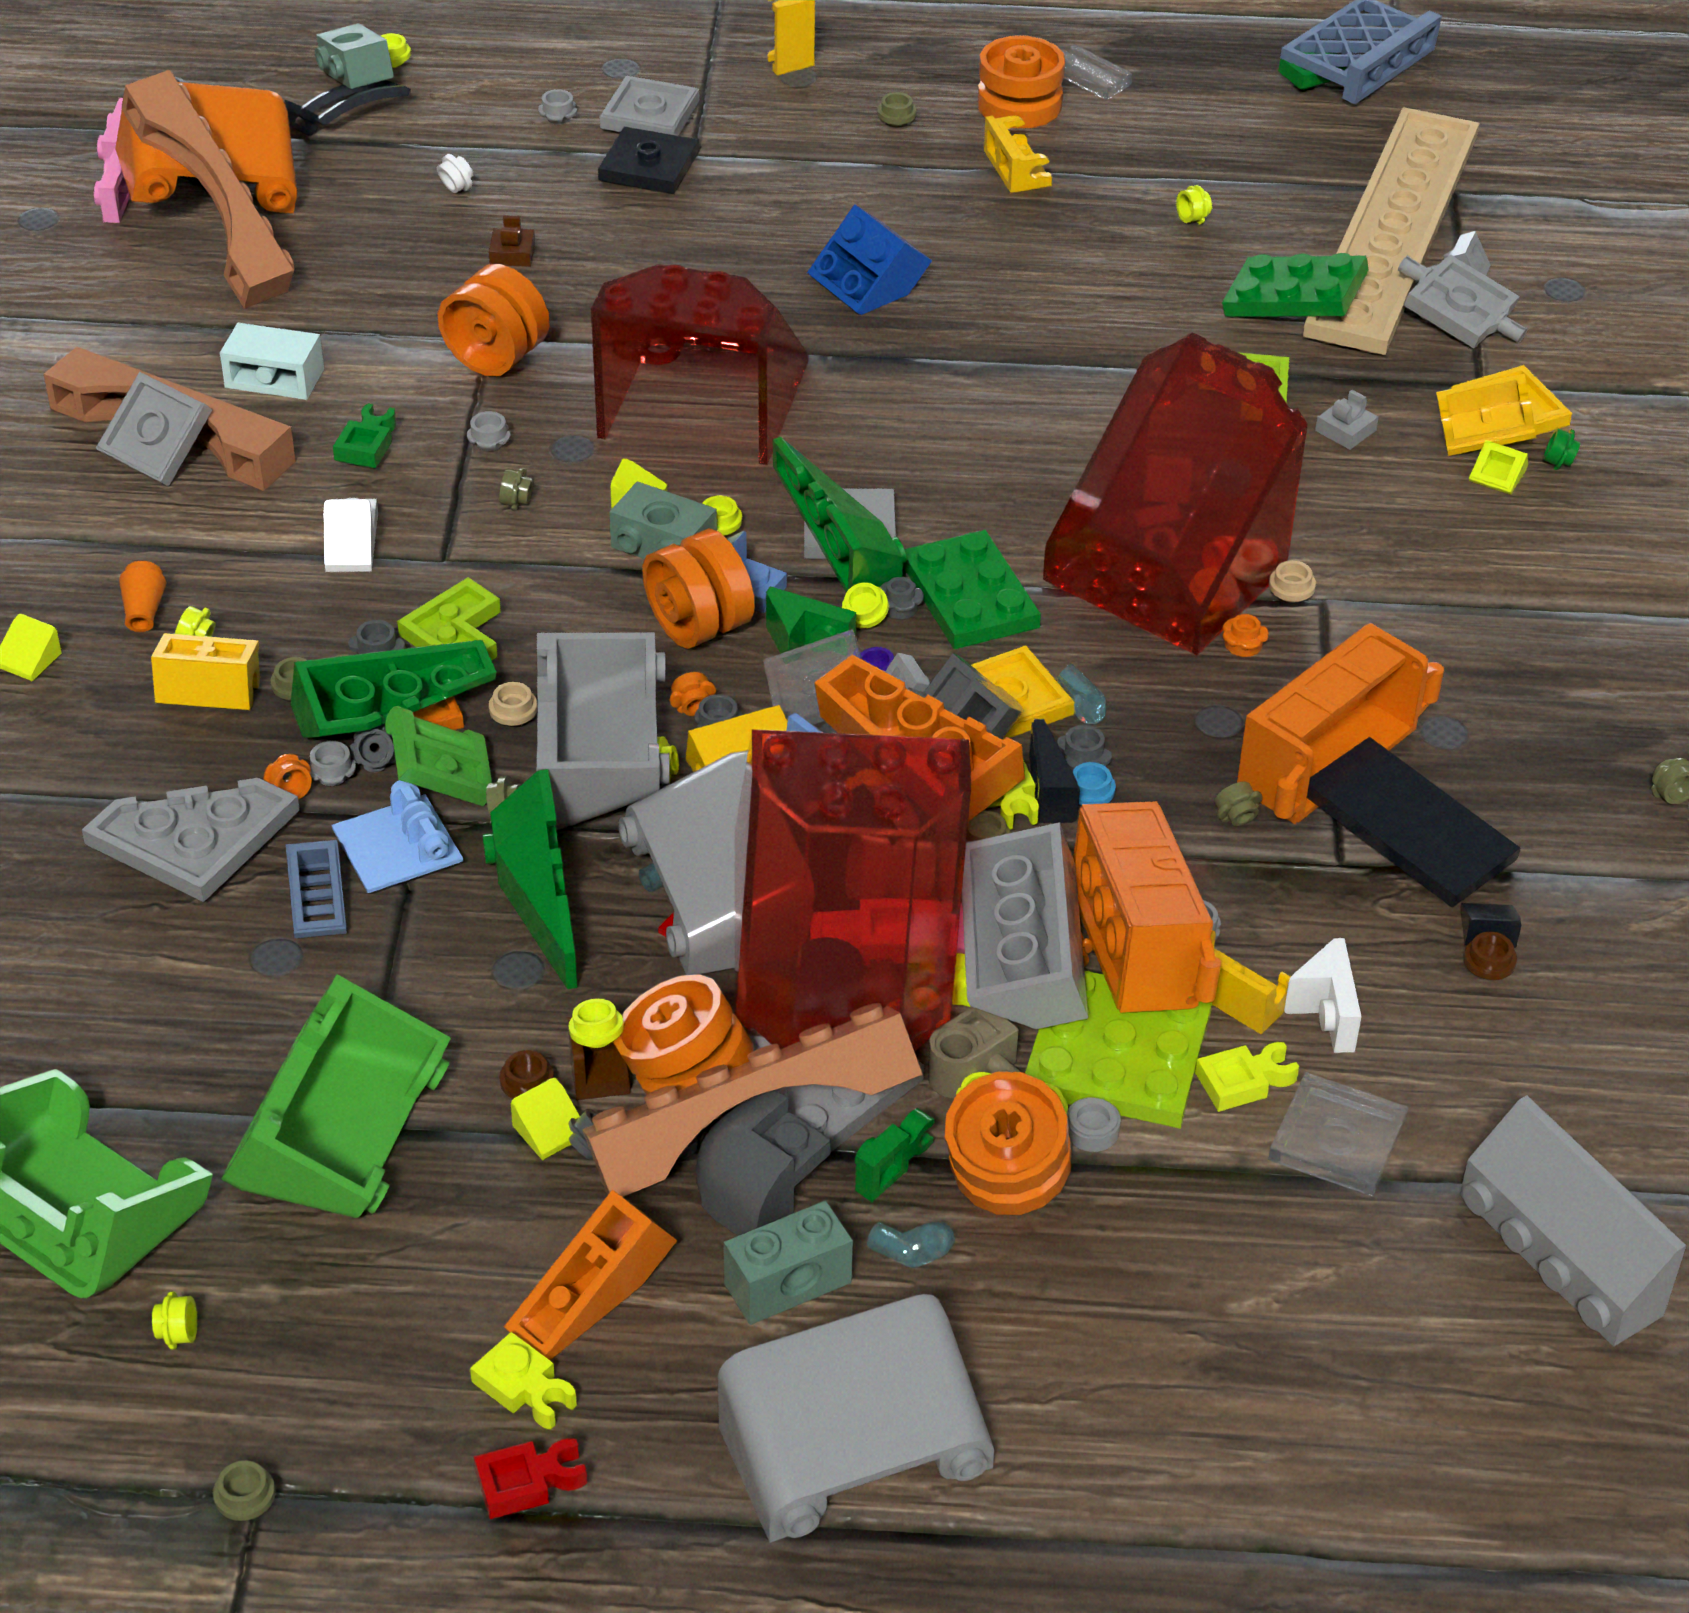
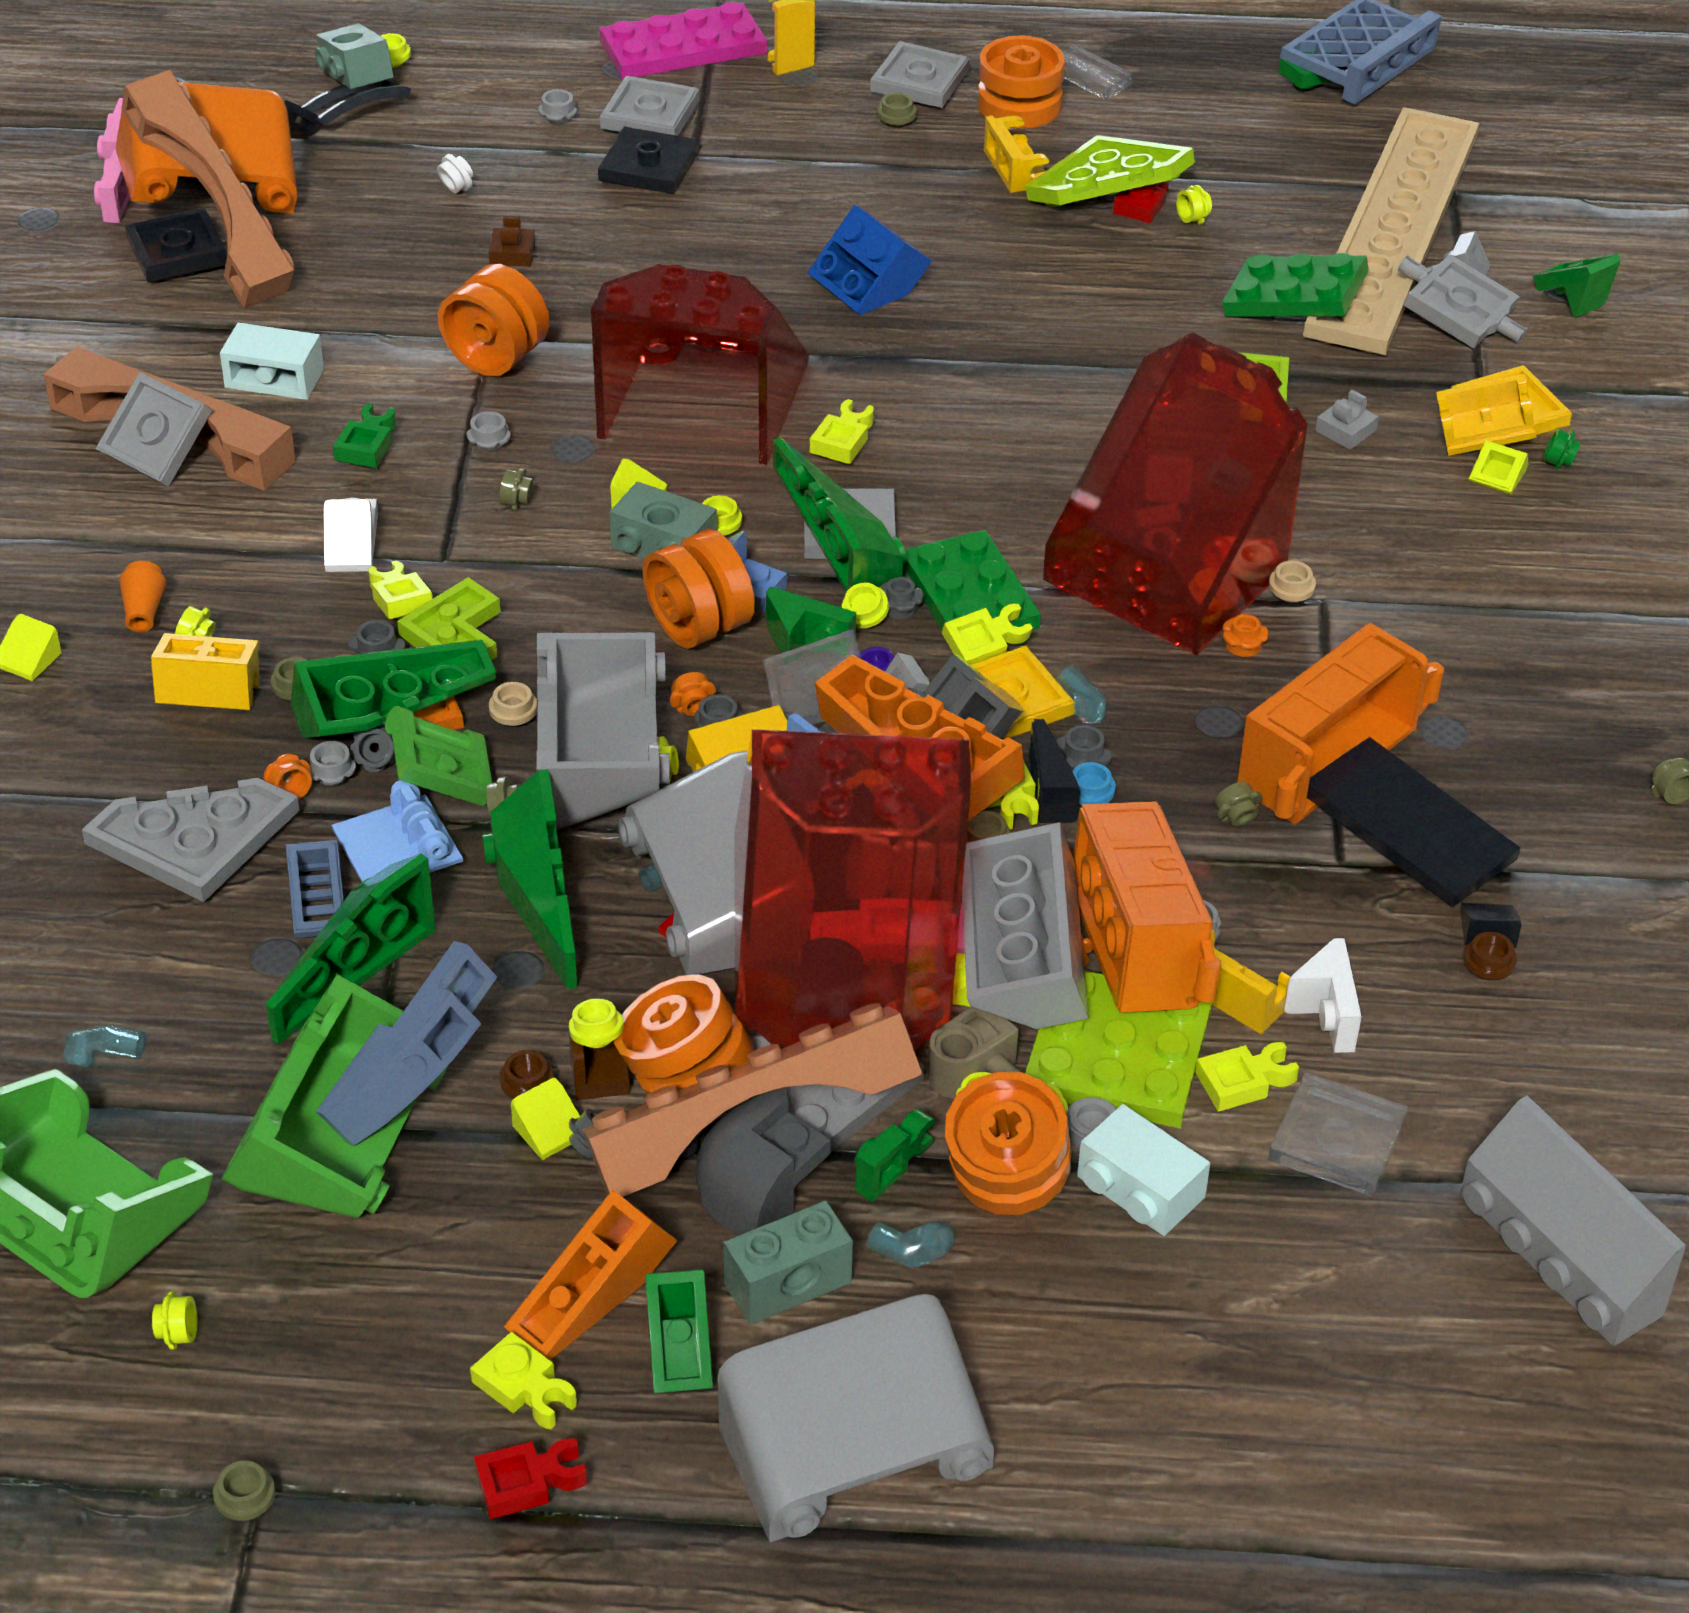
(103, 1038): none -> clear light blue arm
(176, 244): none -> black plate
(361, 938): none -> green wedge
(397, 592): none -> neon yellow plate
(409, 1056): none -> sand blue slope
(678, 1331): none -> green slope
(683, 40): none -> dark pink plate
(844, 435): none -> neon yellow plate
(921, 73): none -> light grey plate
(981, 637): none -> neon yellow plate
(1107, 167): none -> lime plate
(1141, 202): none -> red plate
(1143, 1170): none -> light aqua brick
(1583, 280): none -> green slope

